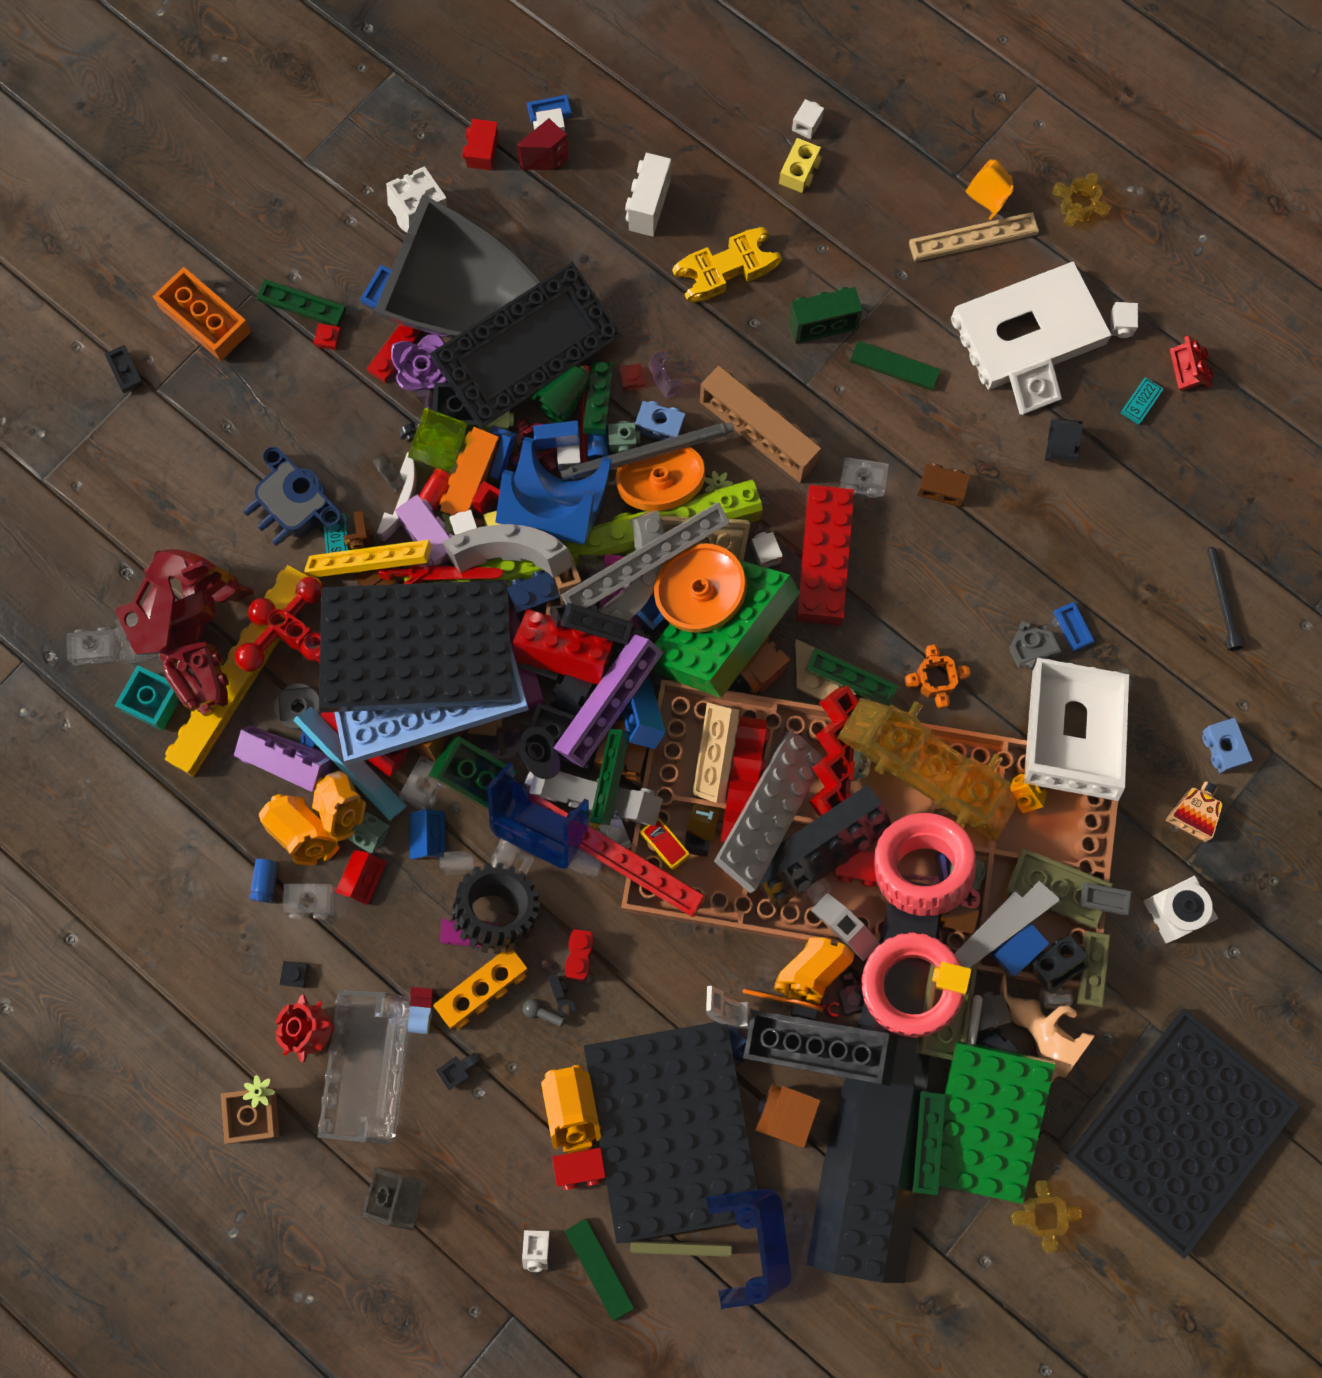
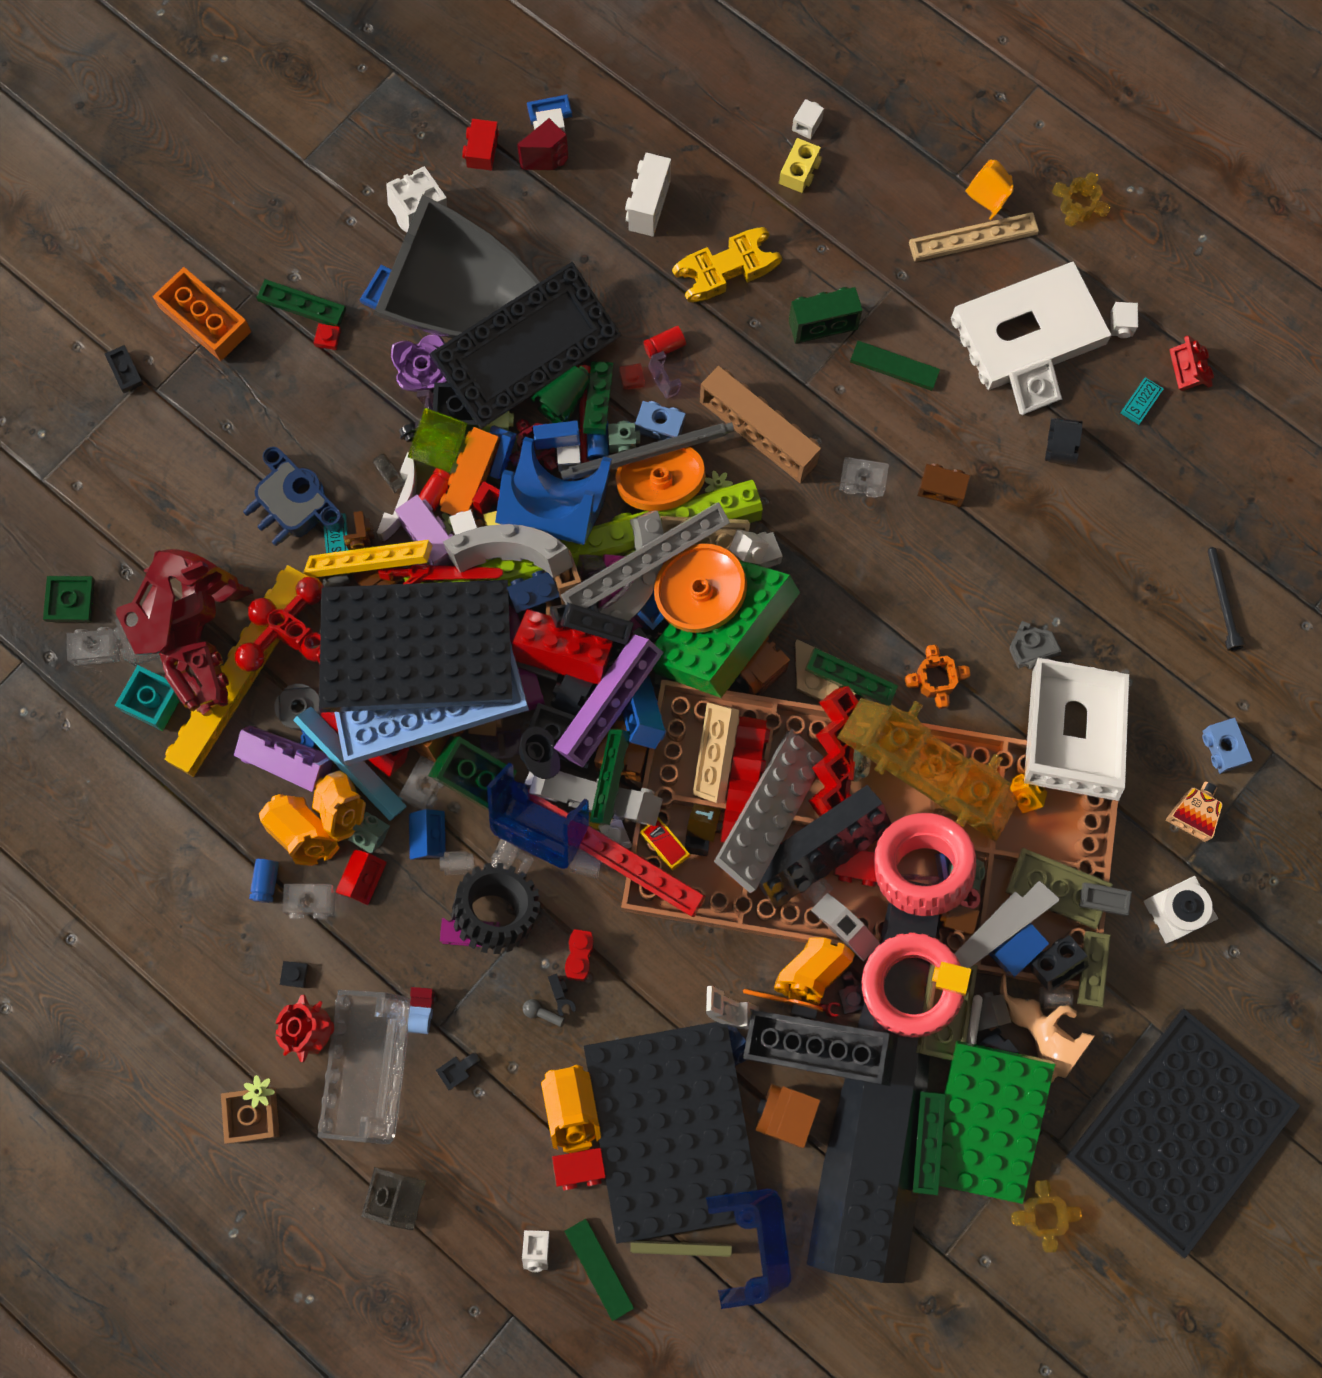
(68, 599): none -> dark green plate
(336, 581): none -> dark grey pin
(382, 365): red plate -> none
(467, 989): light orange brick -> none
(666, 341): none -> red piece
(749, 547): none -> white brick
(825, 555): red brick -> none
(1074, 626): blue tile -> none

